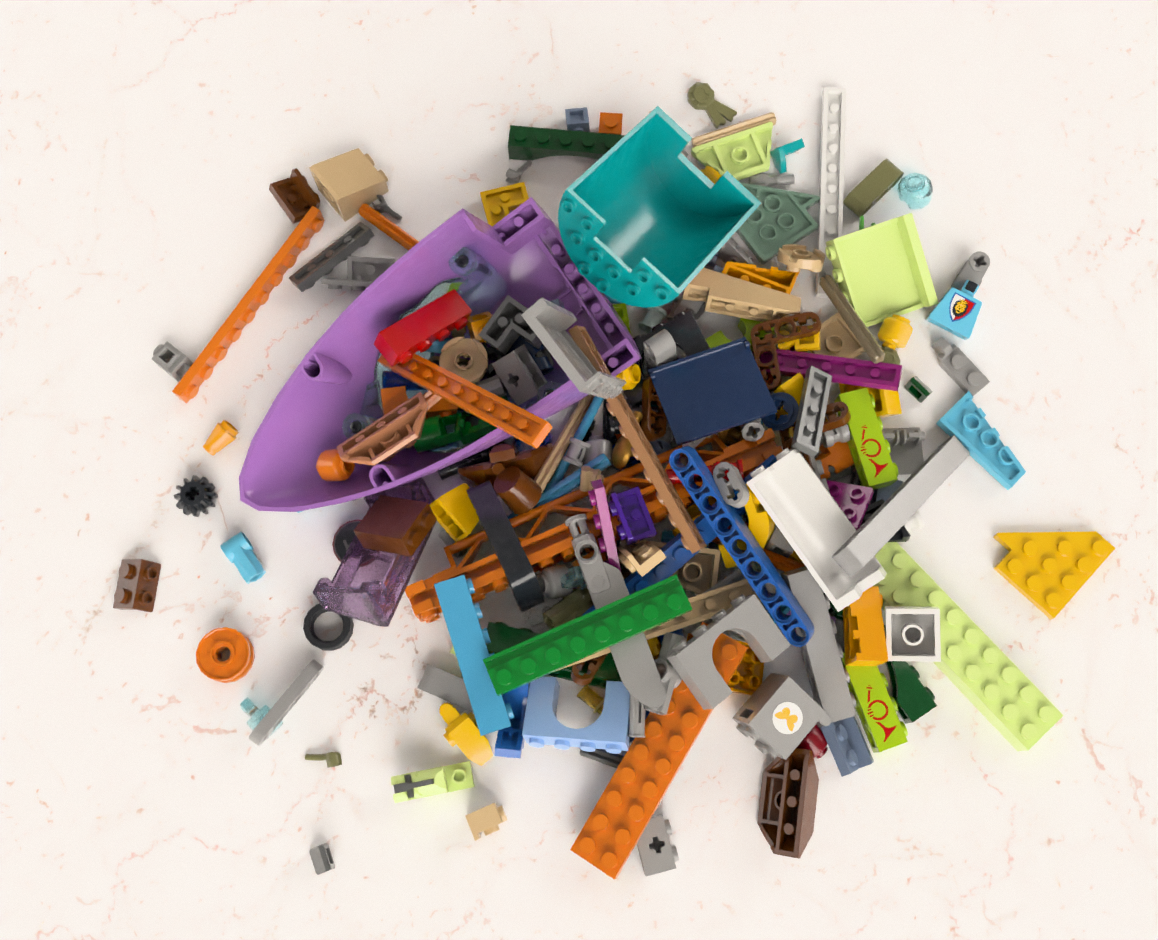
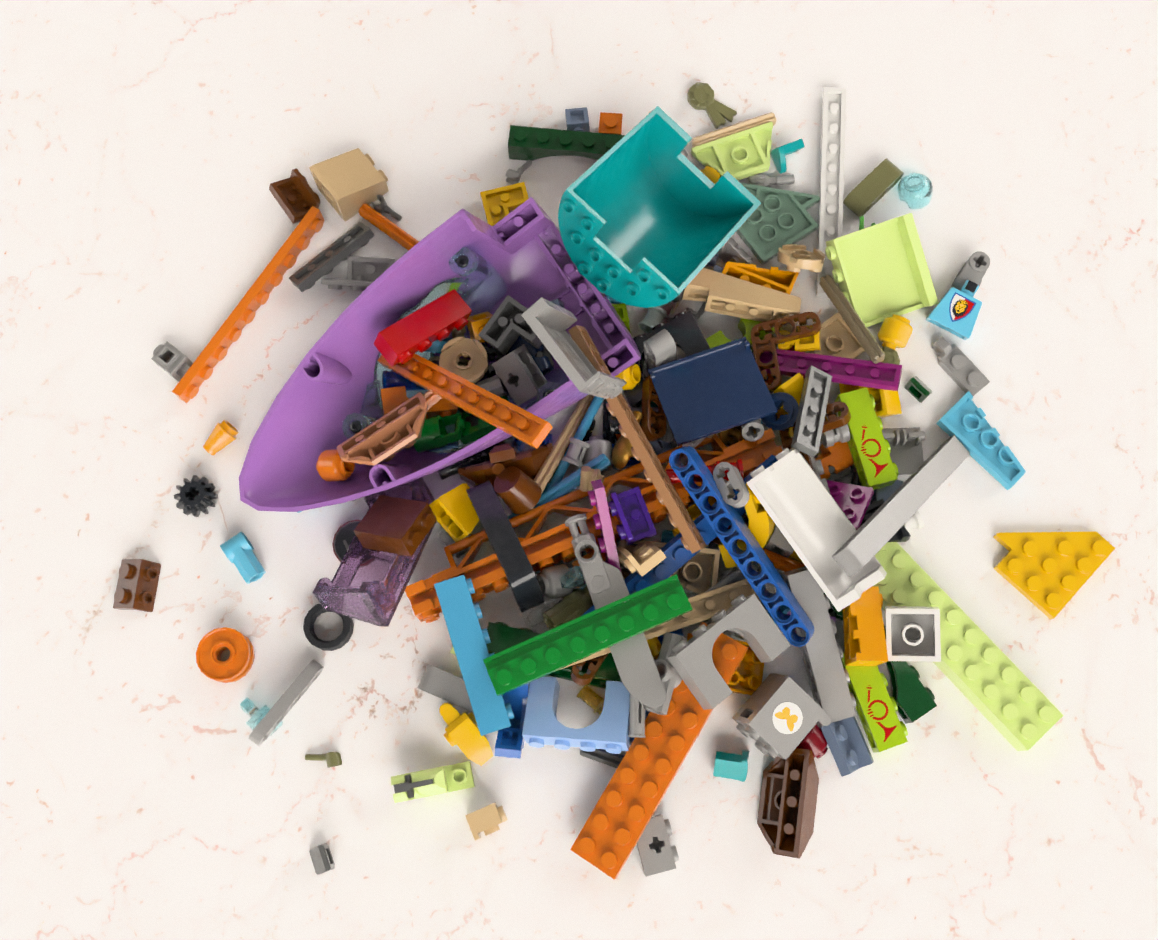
(731, 765): none -> tile

